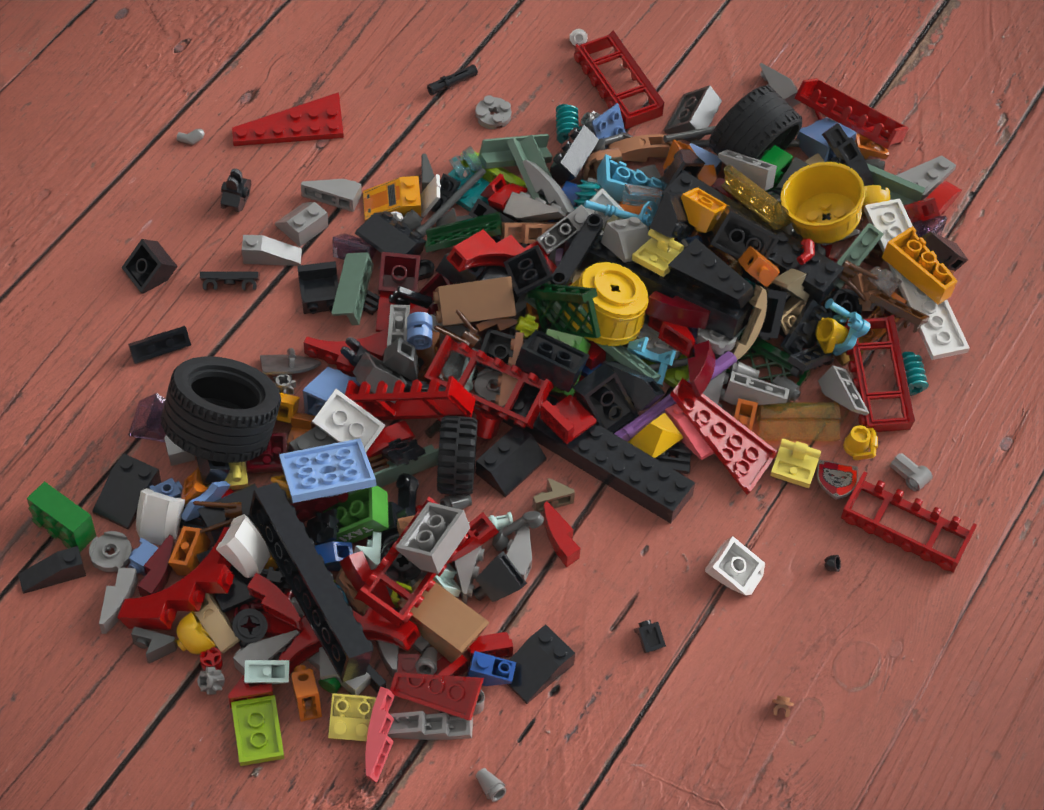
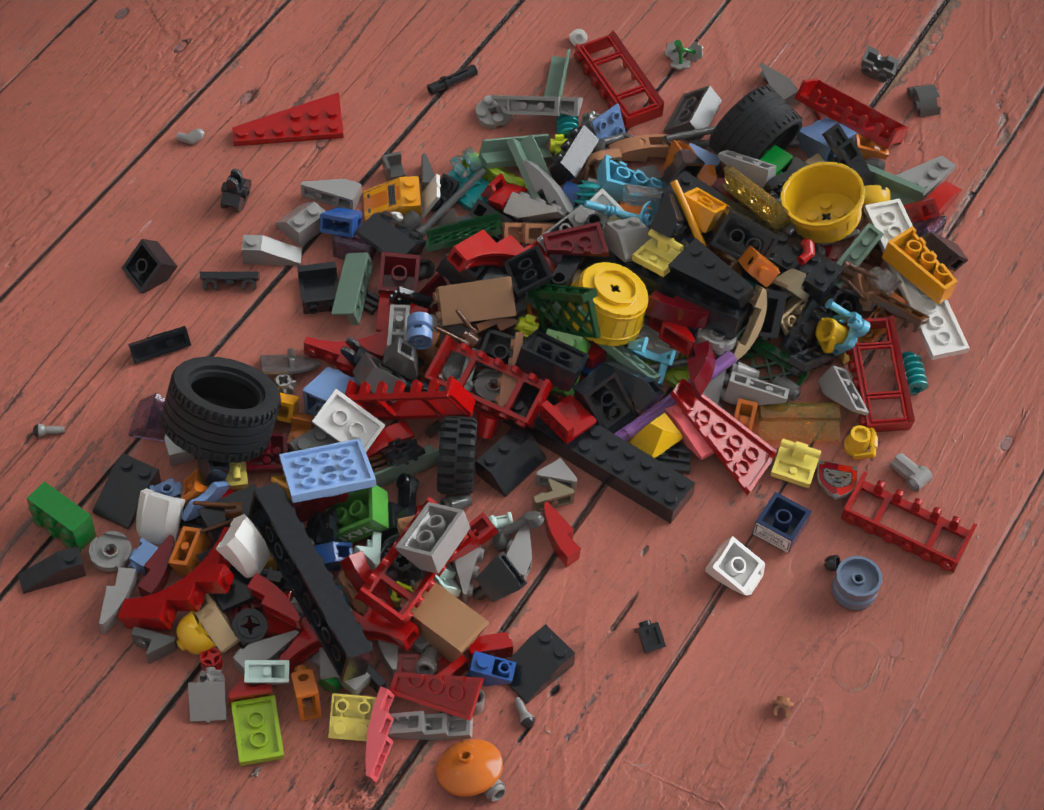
(41, 430): none -> light grey piece
(207, 701): none -> light grey piece
(345, 223): none -> blue torso
(392, 166): none -> dark grey panel
(469, 775): none -> orange dish
(526, 718): none -> light grey piece
(539, 105): none -> light grey wedge
(556, 143): none -> neon yellow gear
(556, 471): none -> light grey slope
(557, 76): none -> sand green panel
(579, 240): none -> dark red wing
(675, 51): none -> light grey plant
(687, 211): none -> light orange bar
(776, 183): none -> black beam
(781, 522): none -> dark blue brick
(856, 582): none -> sand blue wheel
(877, 66): none -> dark grey cylinder
(924, 99): none -> dark grey cylinder

